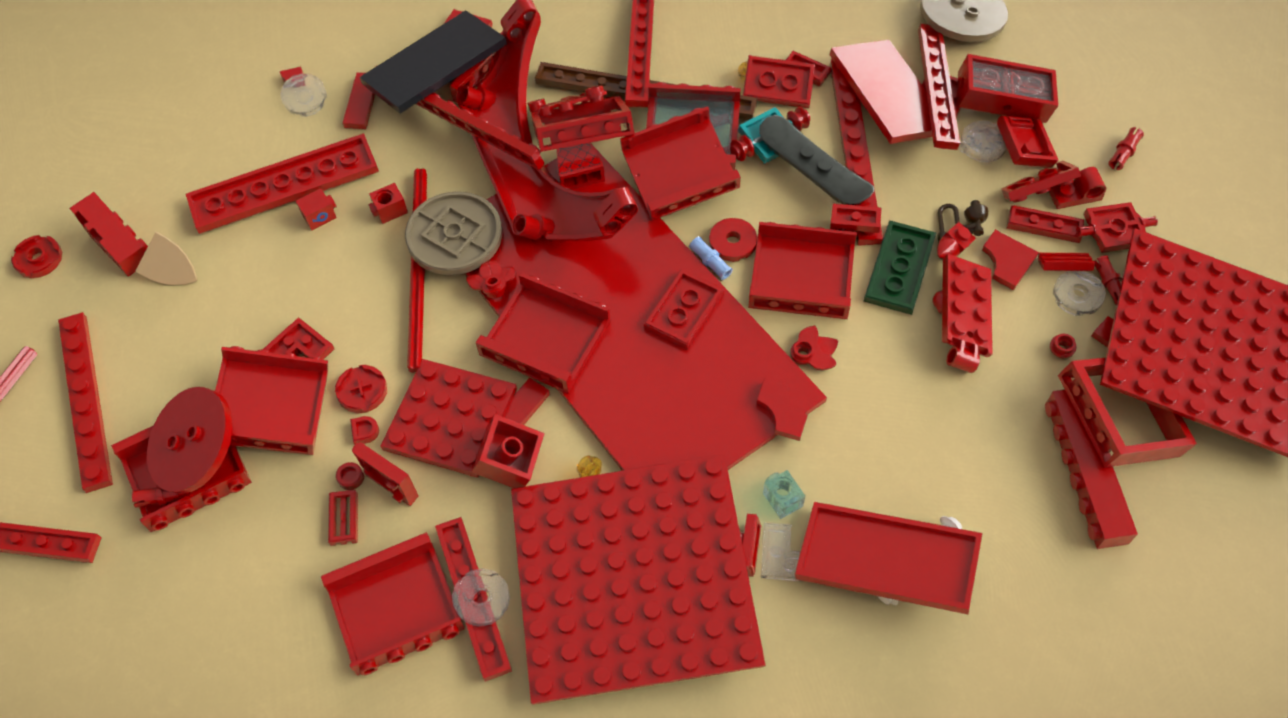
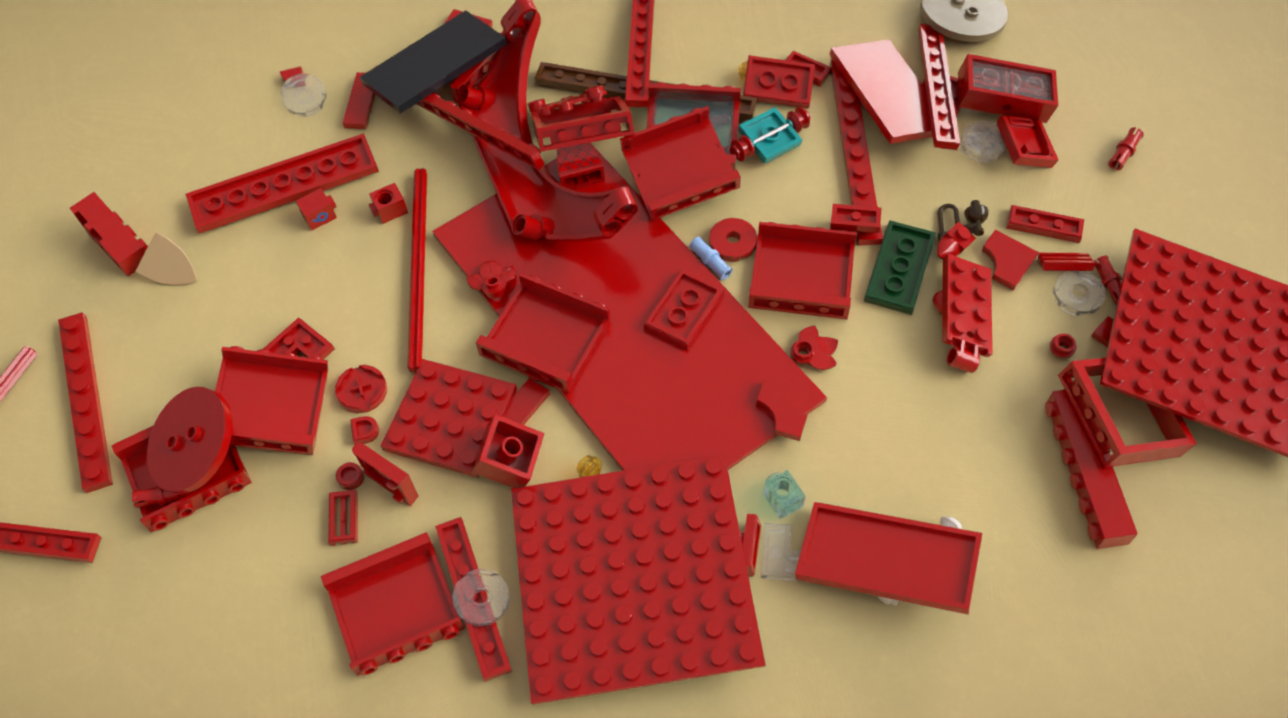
(35, 268): red tile -> none
(453, 233): dark tan plate -> none
(813, 162): pearl dark grey piece -> none
(1046, 178): red wing -> none
(1083, 190): red plate -> none
(1113, 225): red plate -> none

